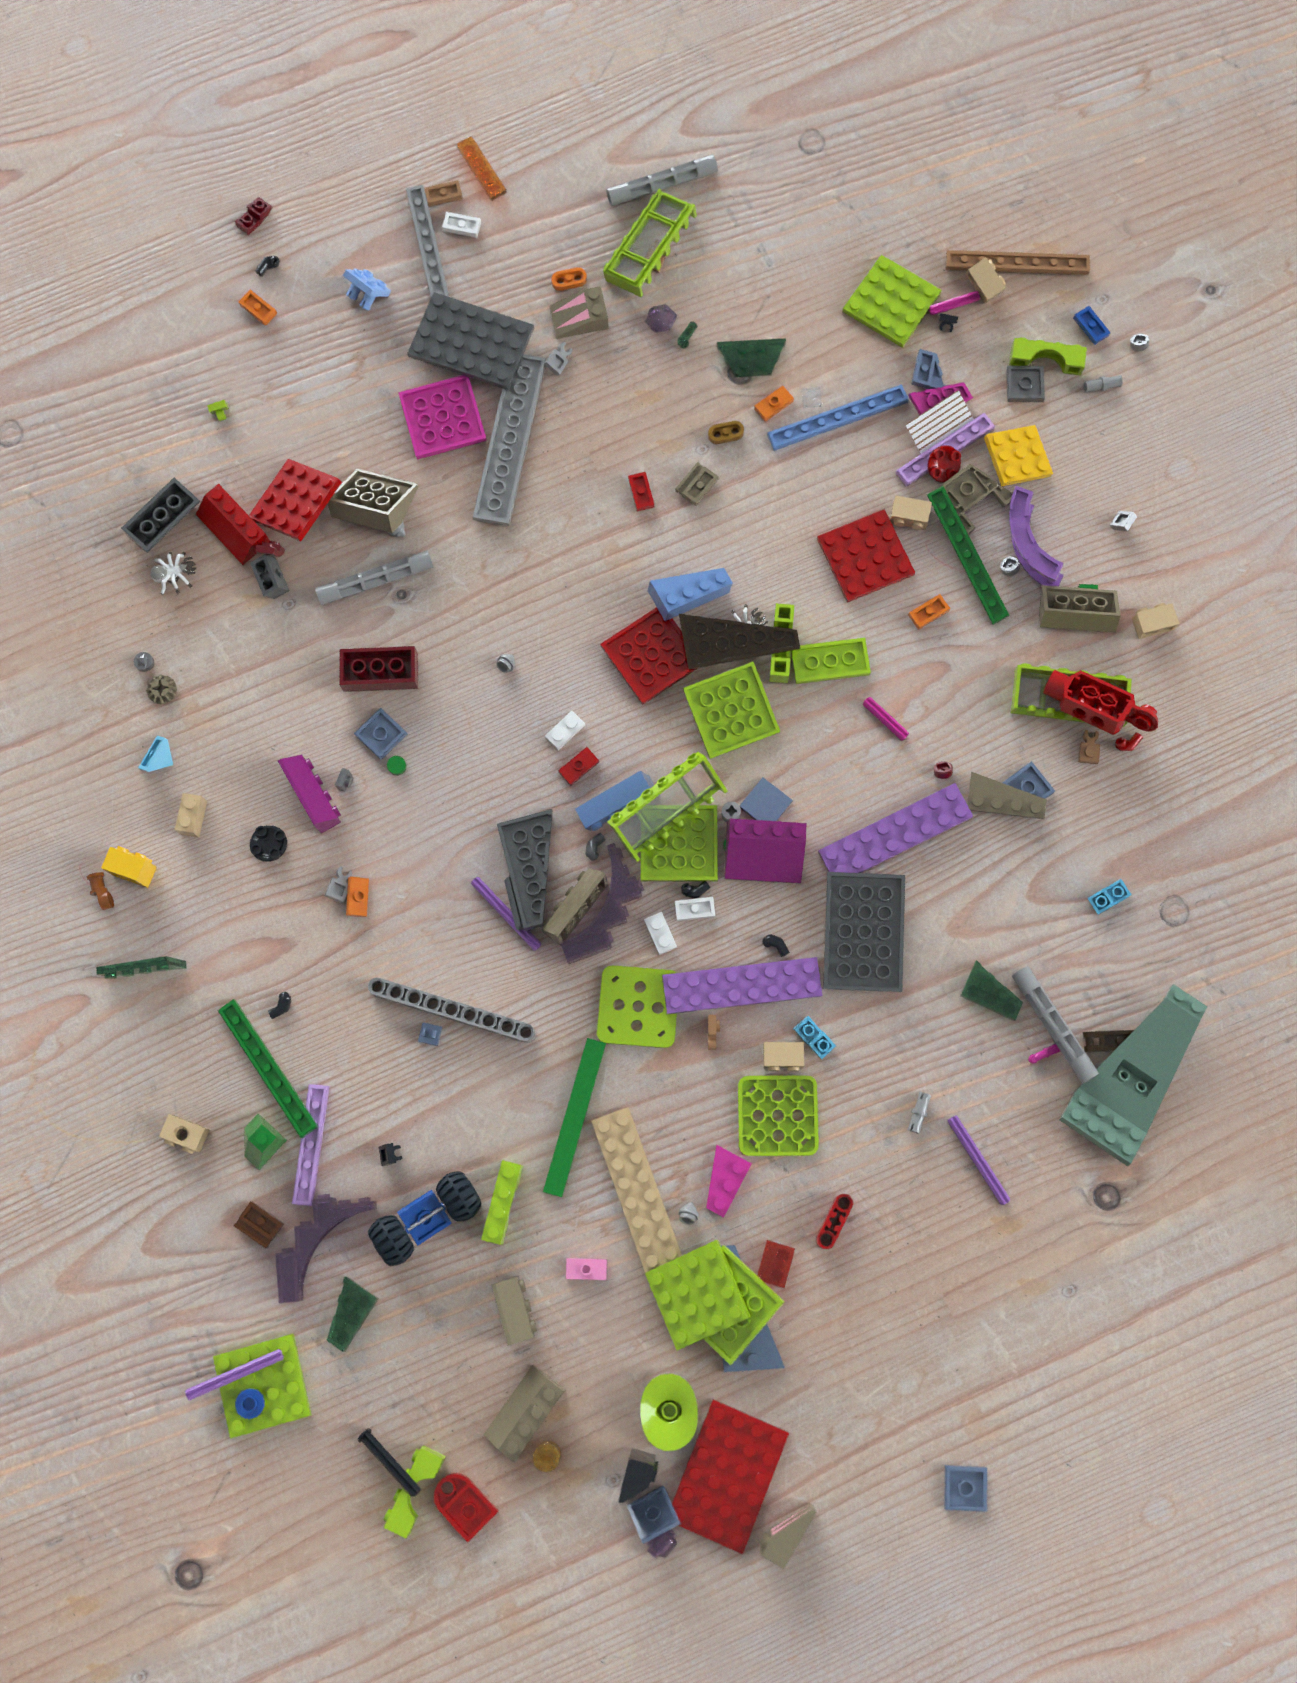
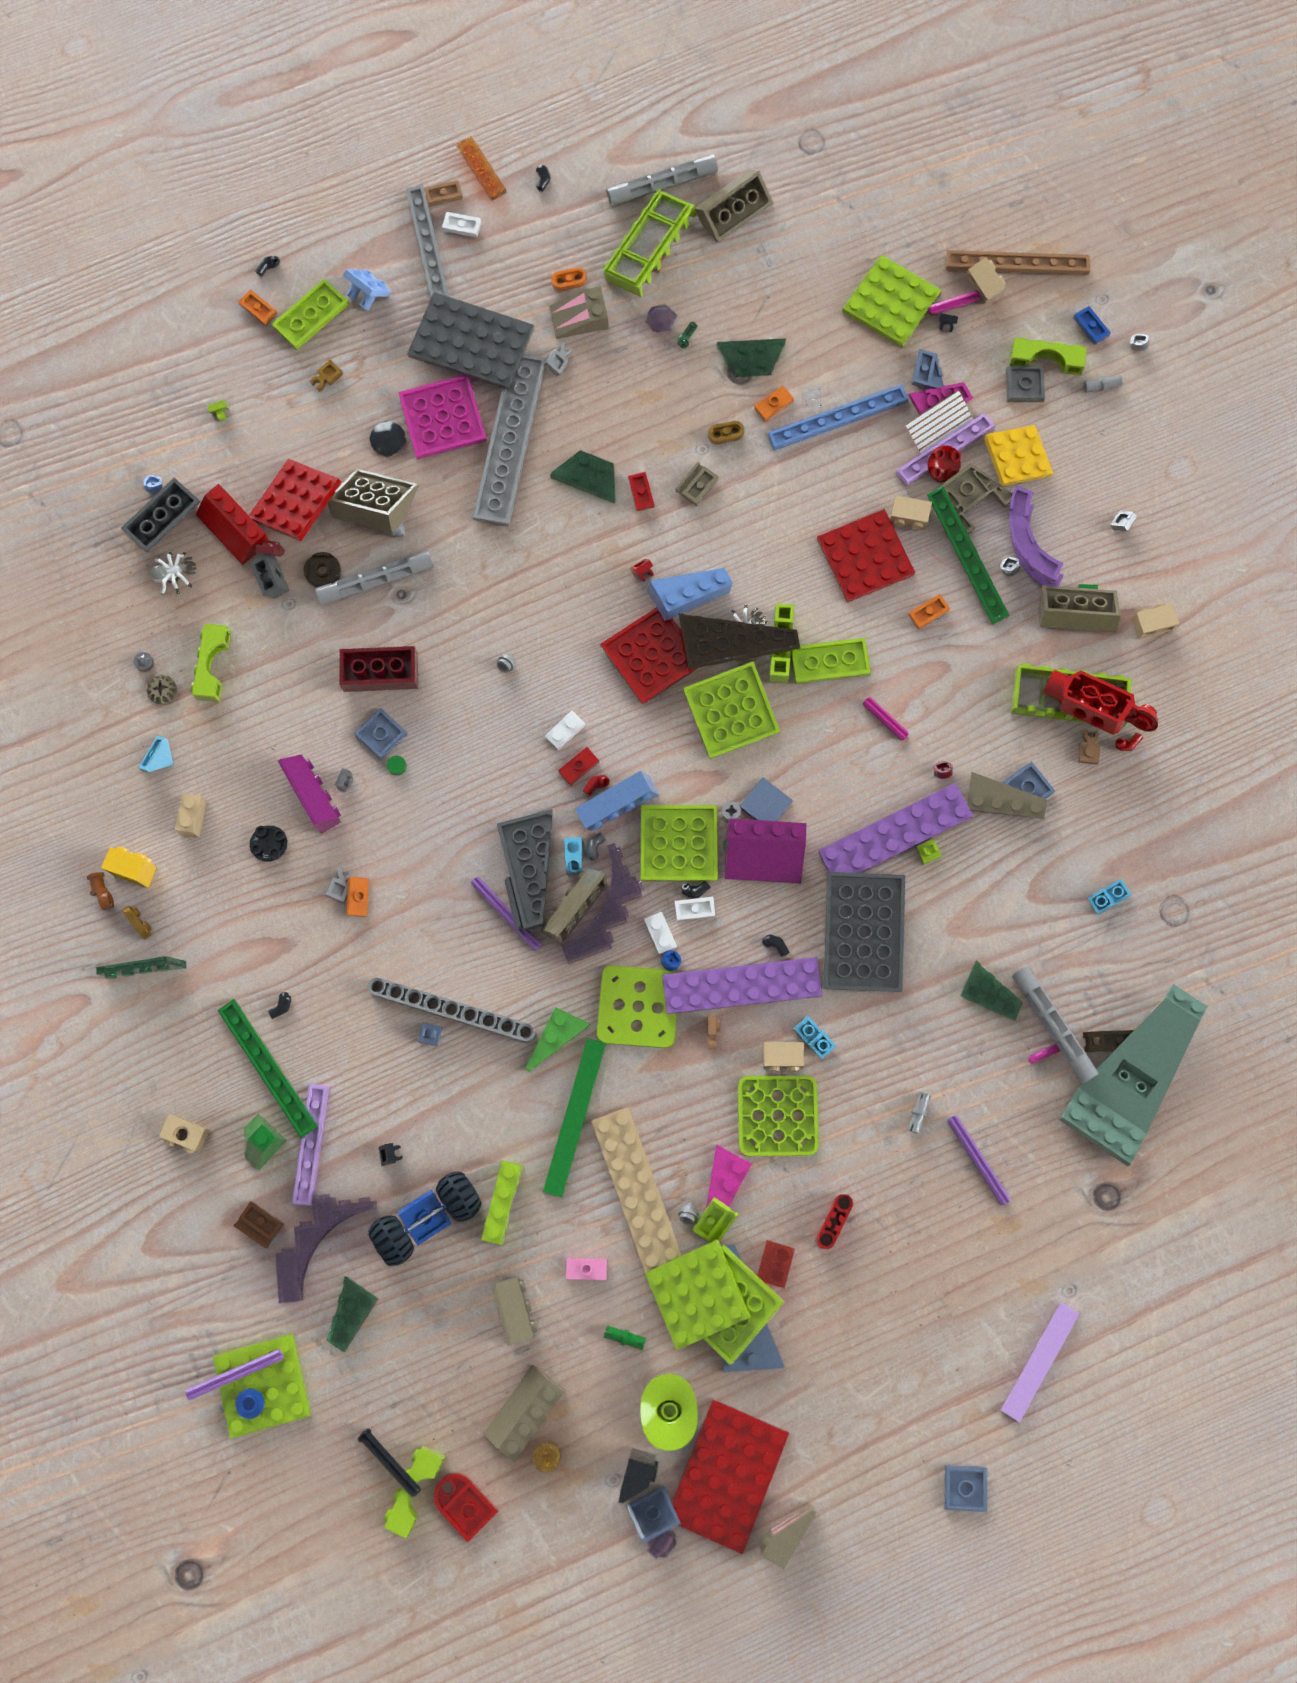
(141, 927): none -> pearl gold plate
(152, 484): none -> medium blue tile
(214, 640): none -> lime arch
(255, 215): dark red slope -> none
(310, 314): none -> lime plate
(315, 562): none -> dark brown tile
(327, 374): none -> pearl gold plate
(387, 438): none -> black dish
(545, 177): none -> black arm
(558, 1031): none -> bright green wing
(573, 854): none -> medium azure leg
(588, 474): none -> clear green wing
(596, 782): none -> red arm
(624, 1337): none -> green pin
(642, 567): none -> red tile
(666, 804): window -> none
(671, 960): none -> blue tile
(715, 1221): none -> lime plate
(734, 204): none -> dark tan slope
(928, 851): none -> lime tile
(1040, 1362): none -> lavender tile

